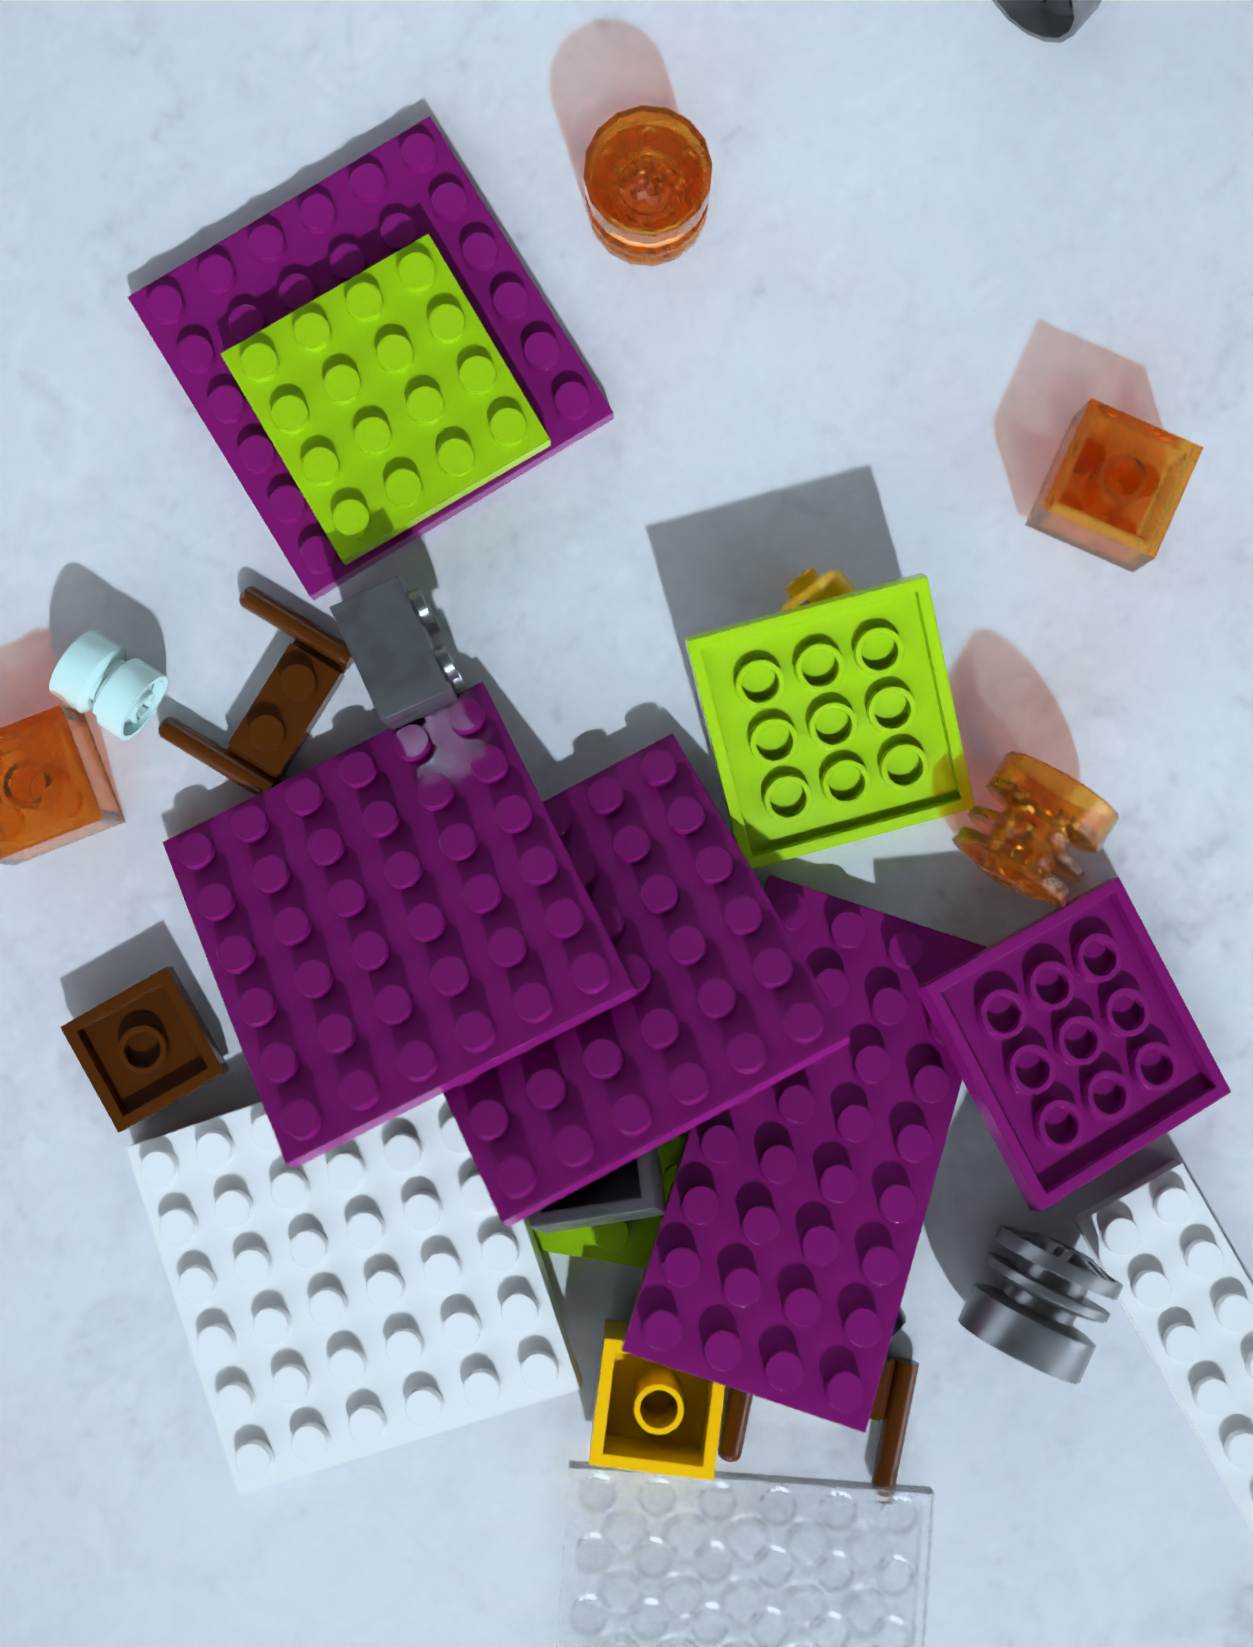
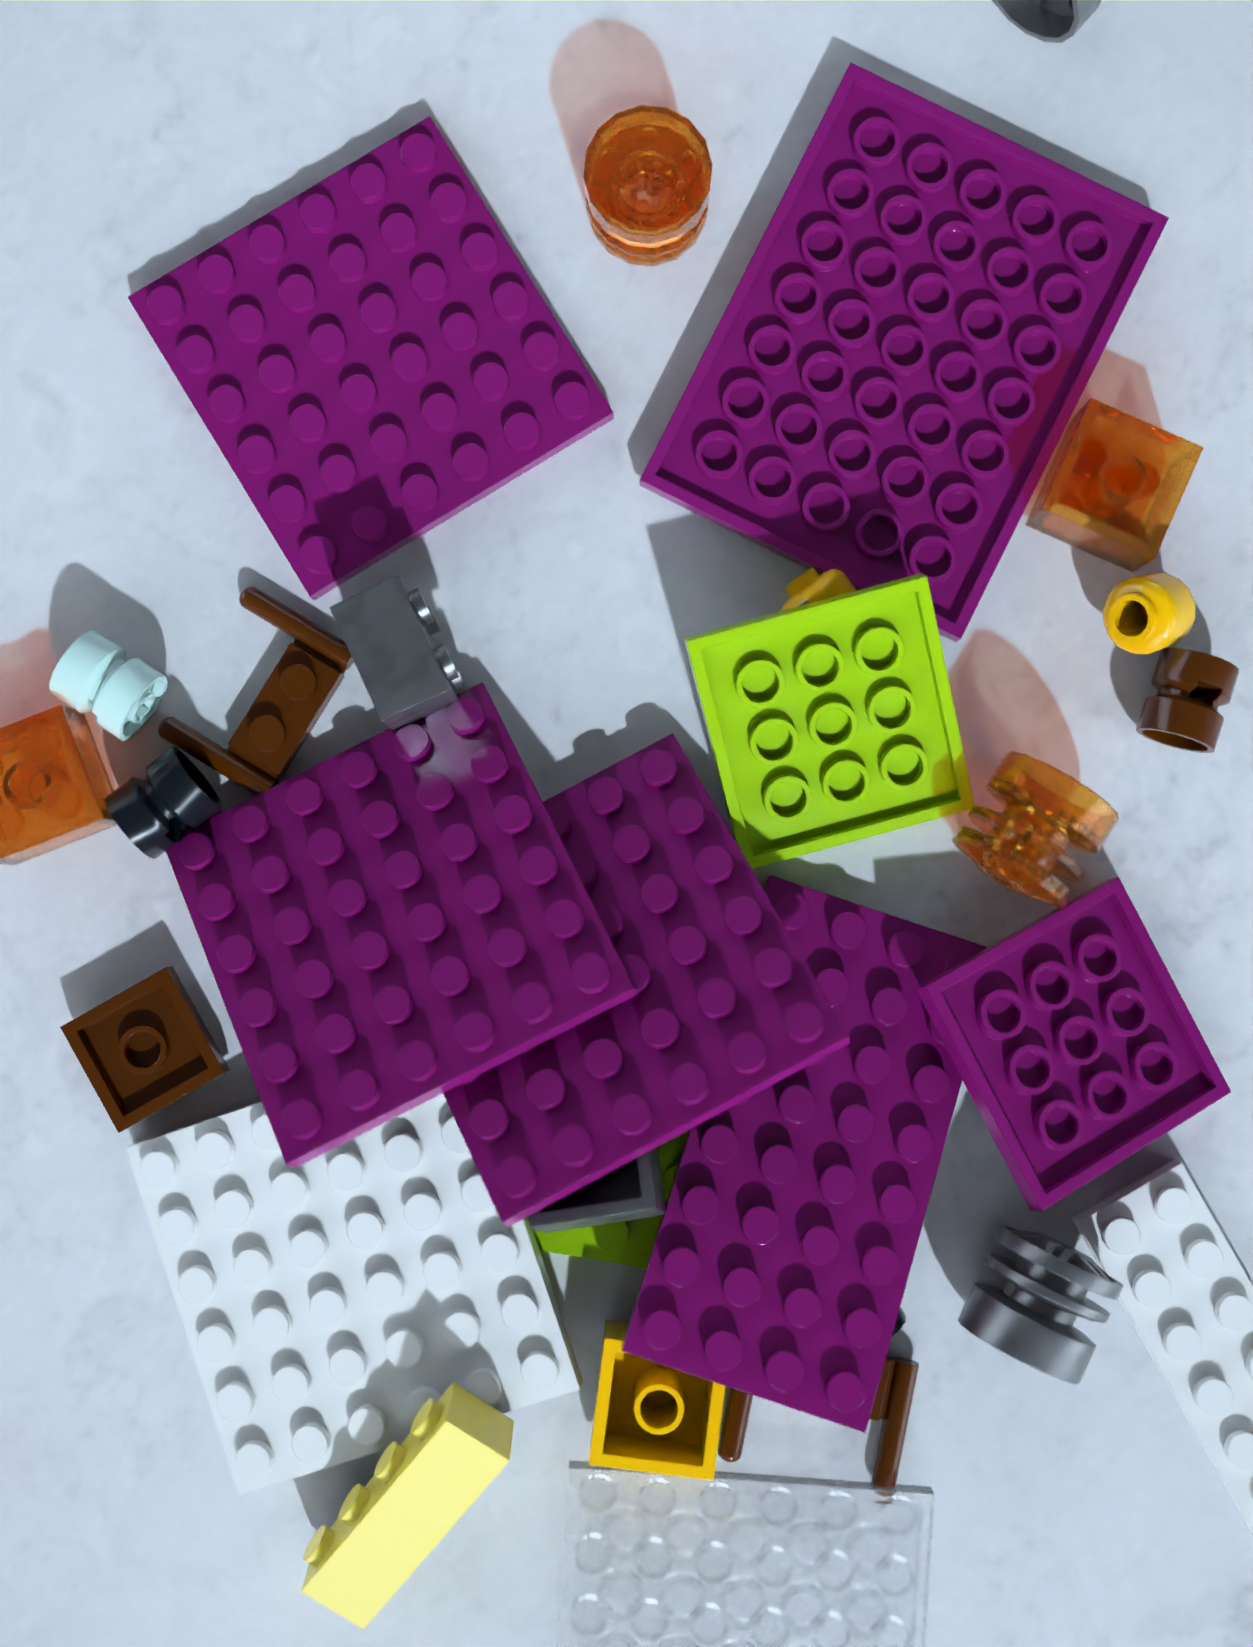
(159, 806): none -> black wheel
(386, 399): lime plate -> none
(407, 1504): none -> light yellow brick
(903, 348): none -> magenta plate
(1149, 613): none -> yellow head
(1187, 700): none -> reddish brown wheel

